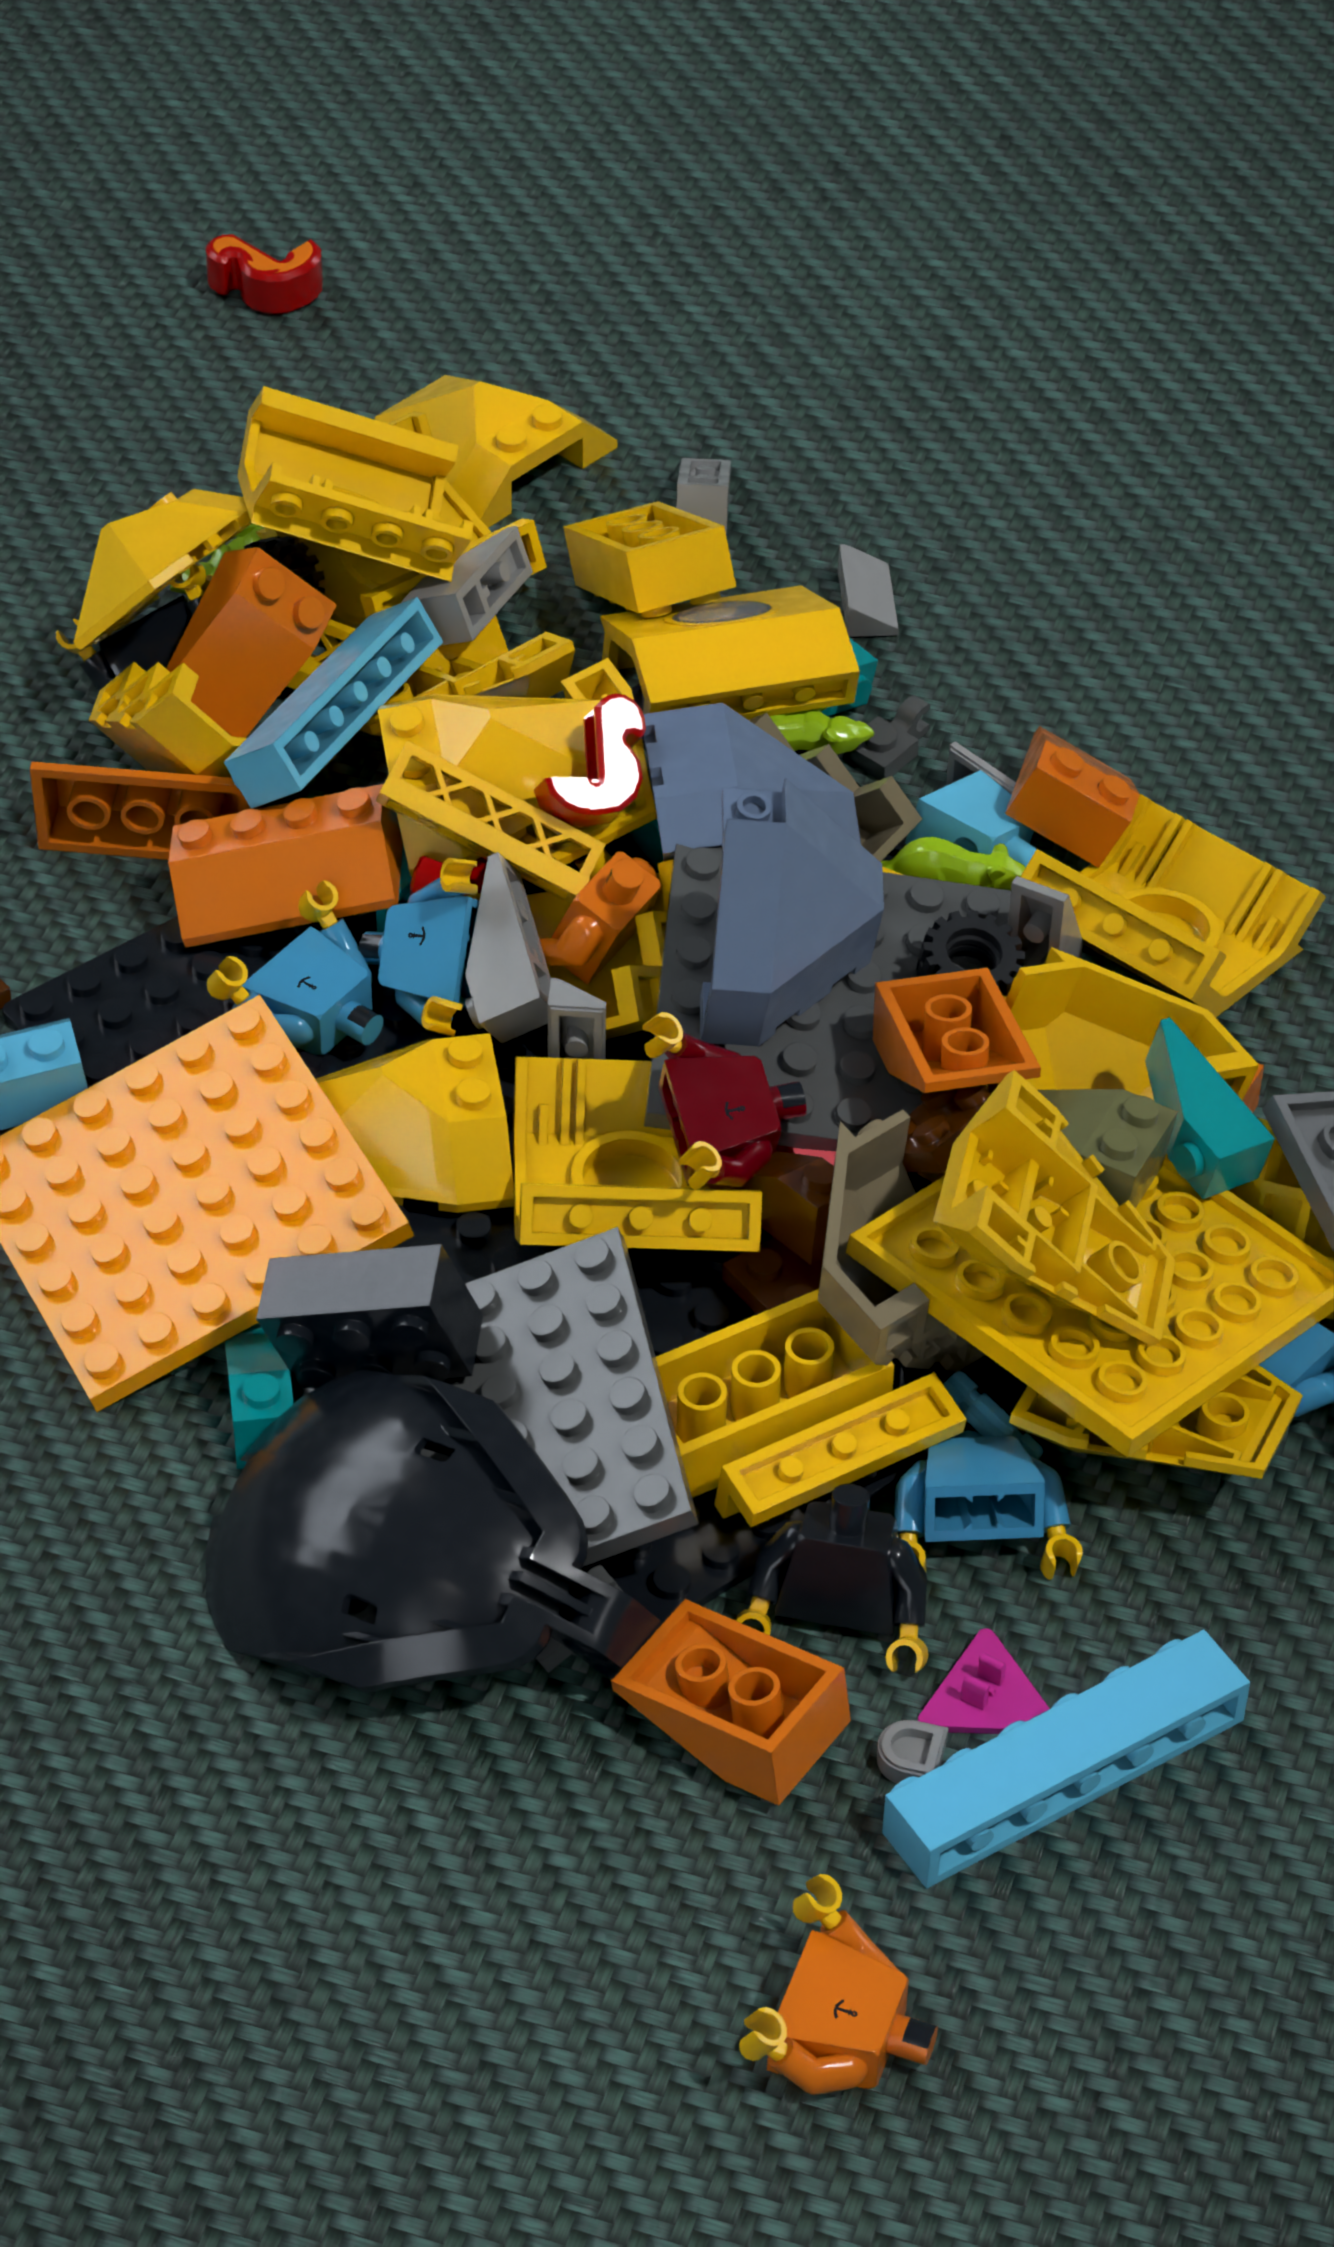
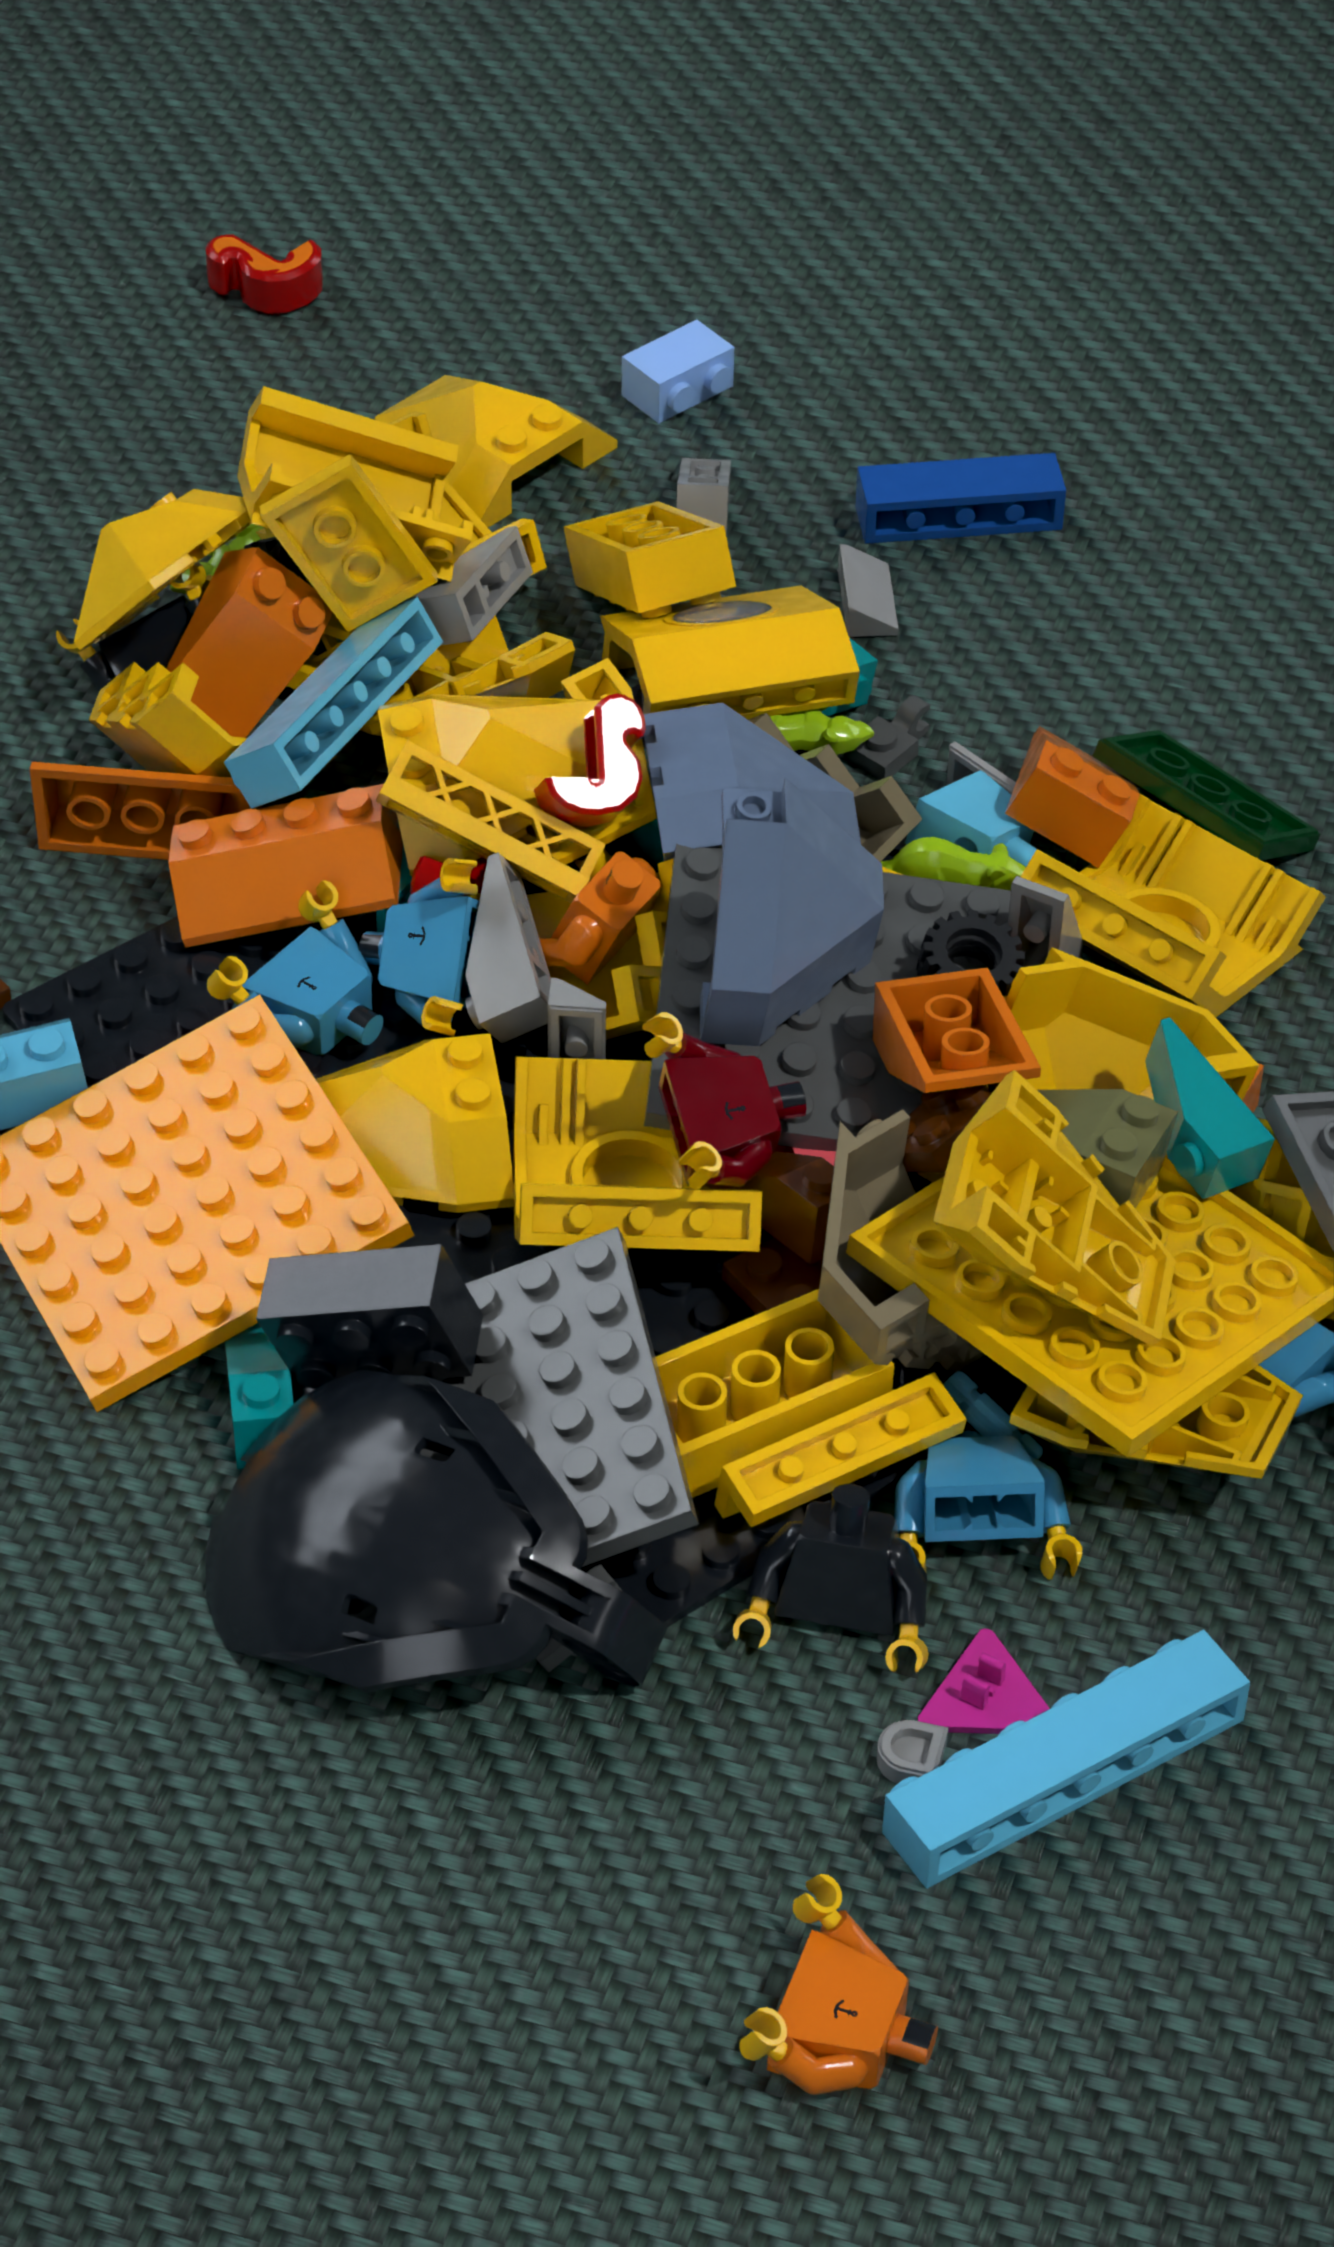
(348, 543): none -> yellow plate
(677, 371): none -> light blue brick
(737, 1699): orange slope -> none
(960, 498): none -> blue brick
(1207, 794): none -> dark green tile

